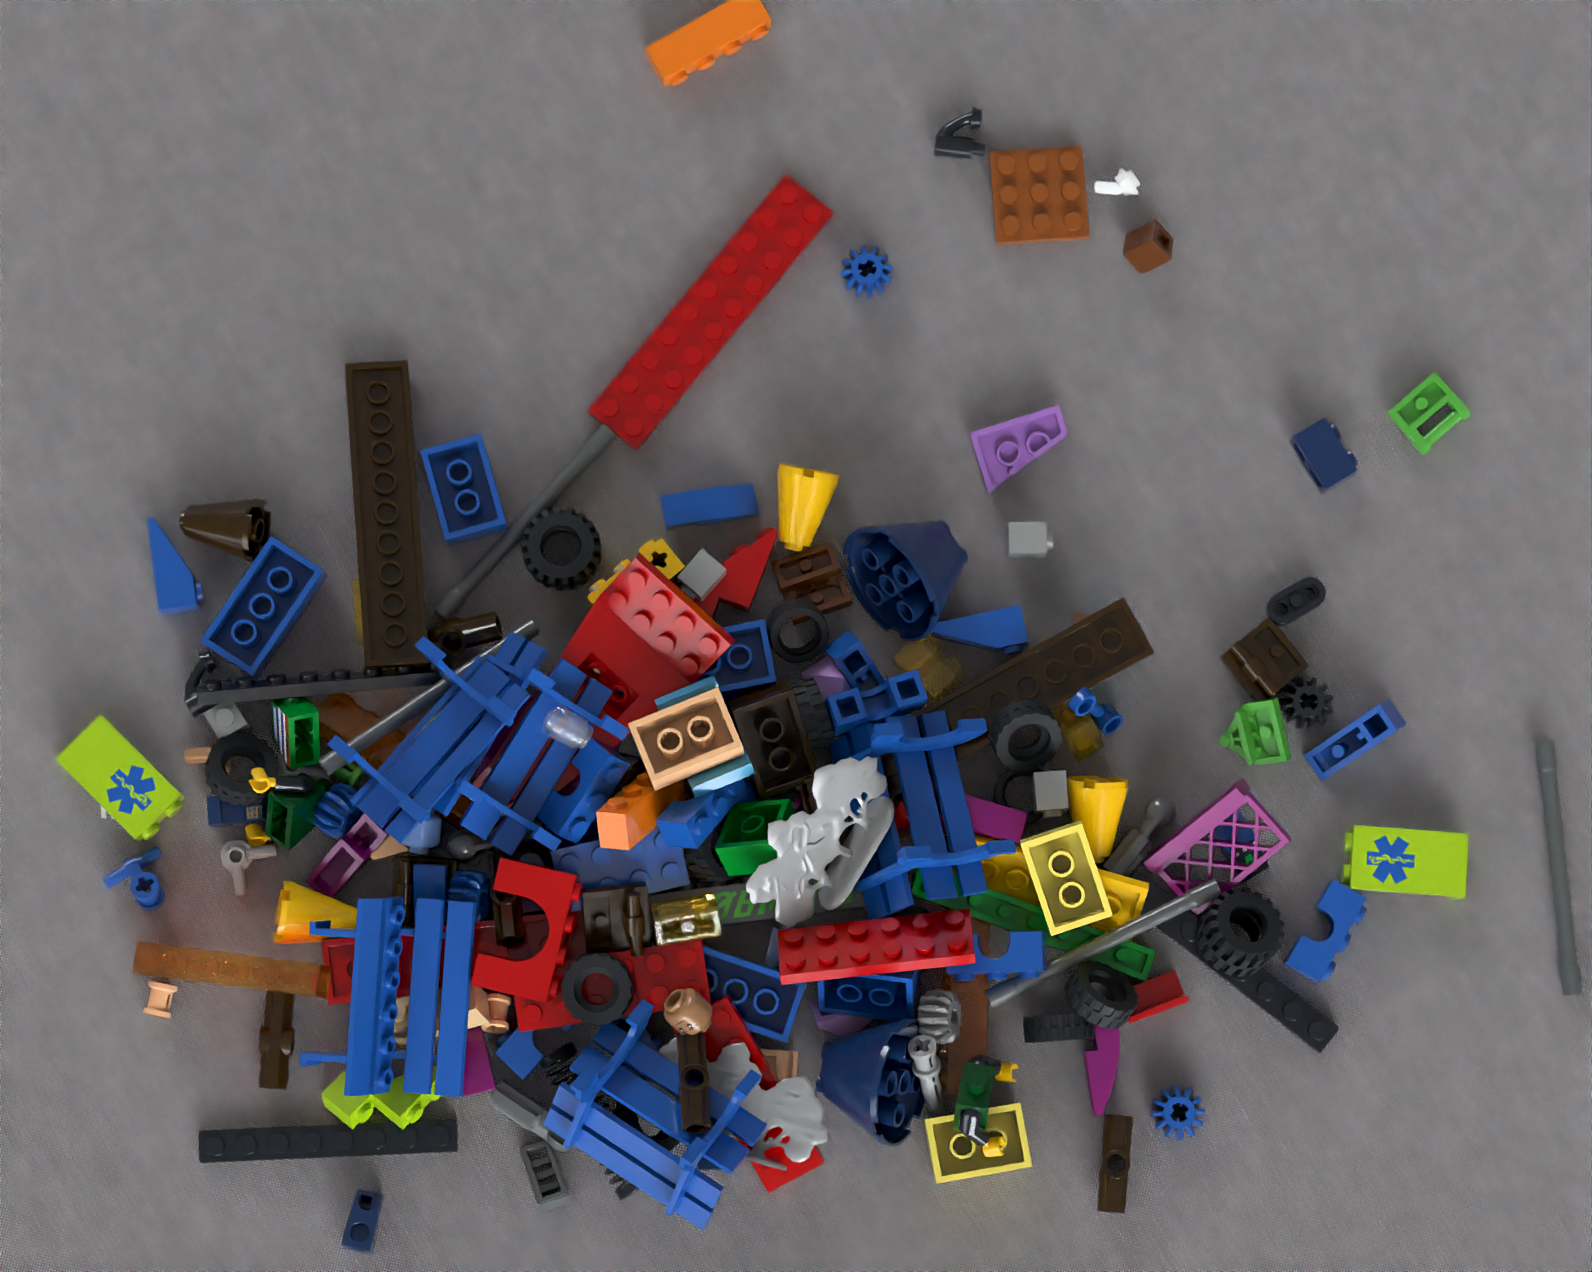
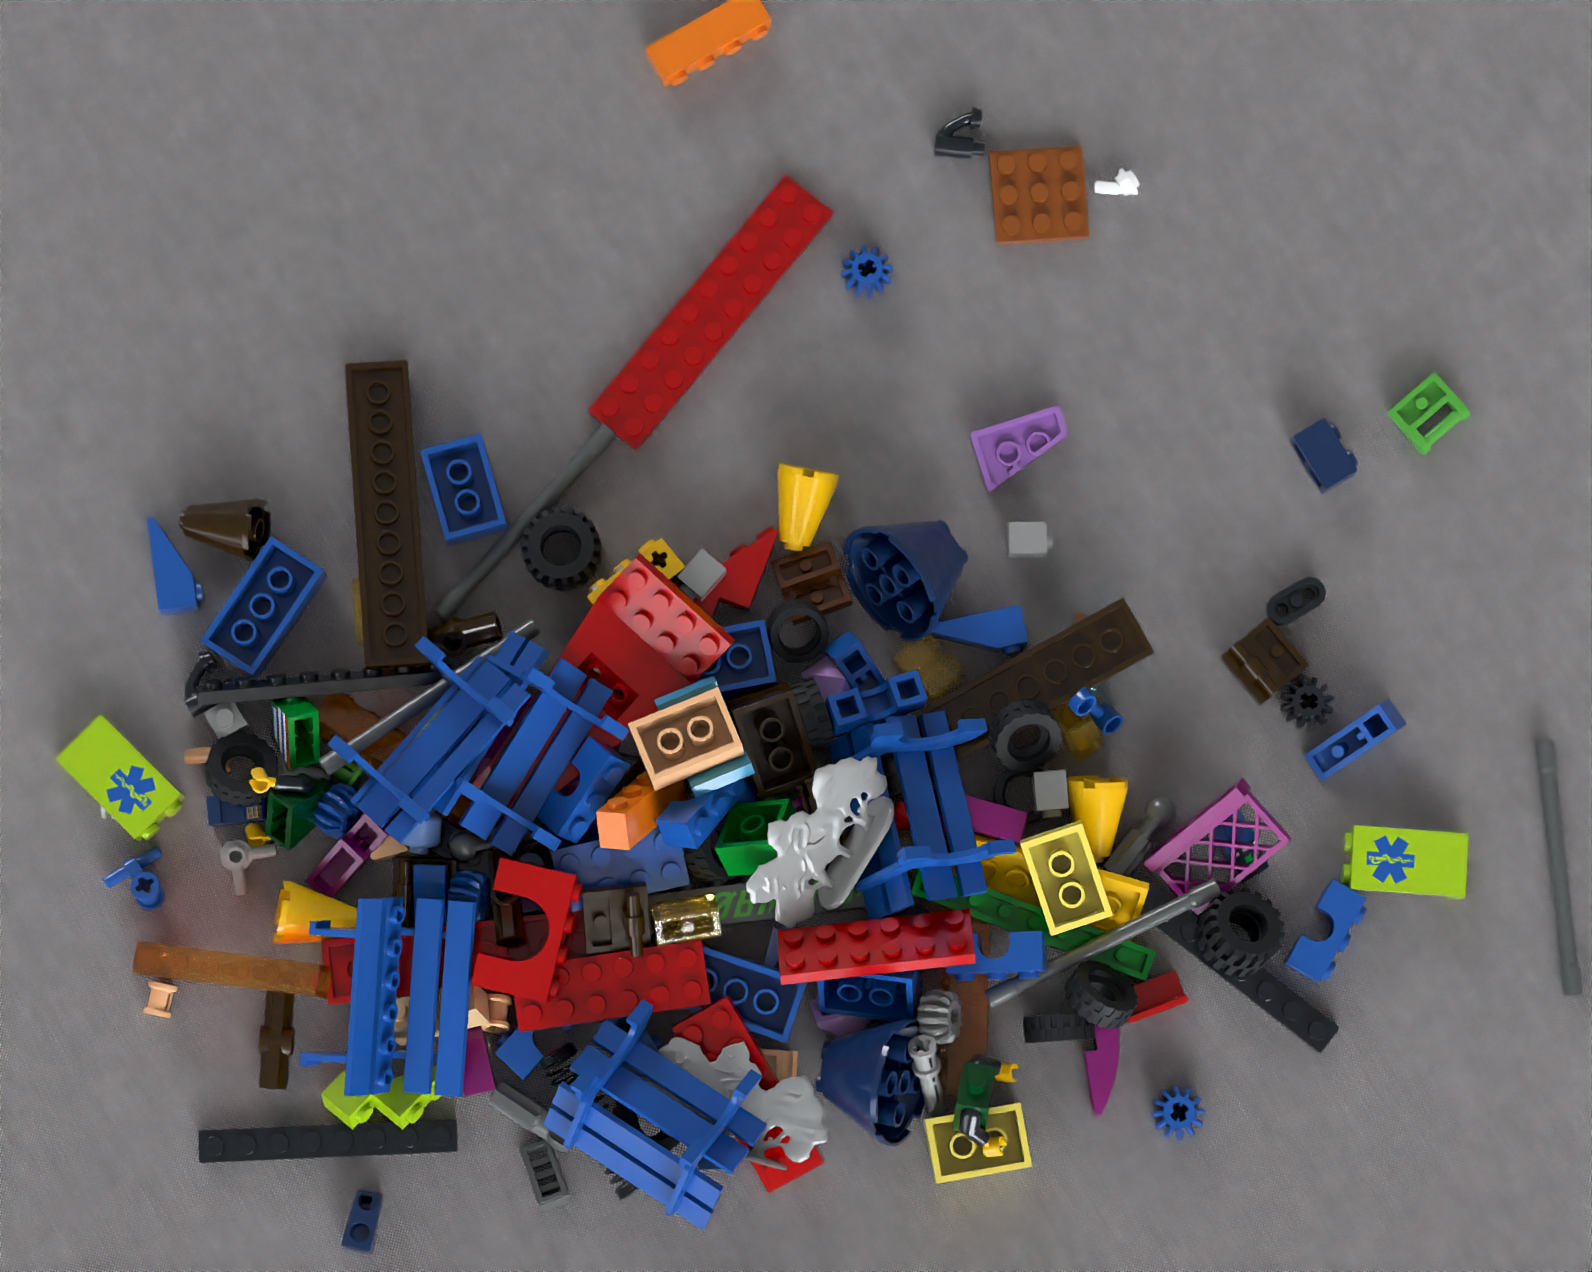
(567, 727): clear brick -> none
(572, 988): black tyre -> none
(687, 1011): medium nougat head -> none
(693, 1100): dark brown piece -> none
(708, 506): blue slope -> none
(1116, 1141): dark brown piece -> none
(1148, 246): reddish brown panel -> none
(1258, 733): bright green slope -> none

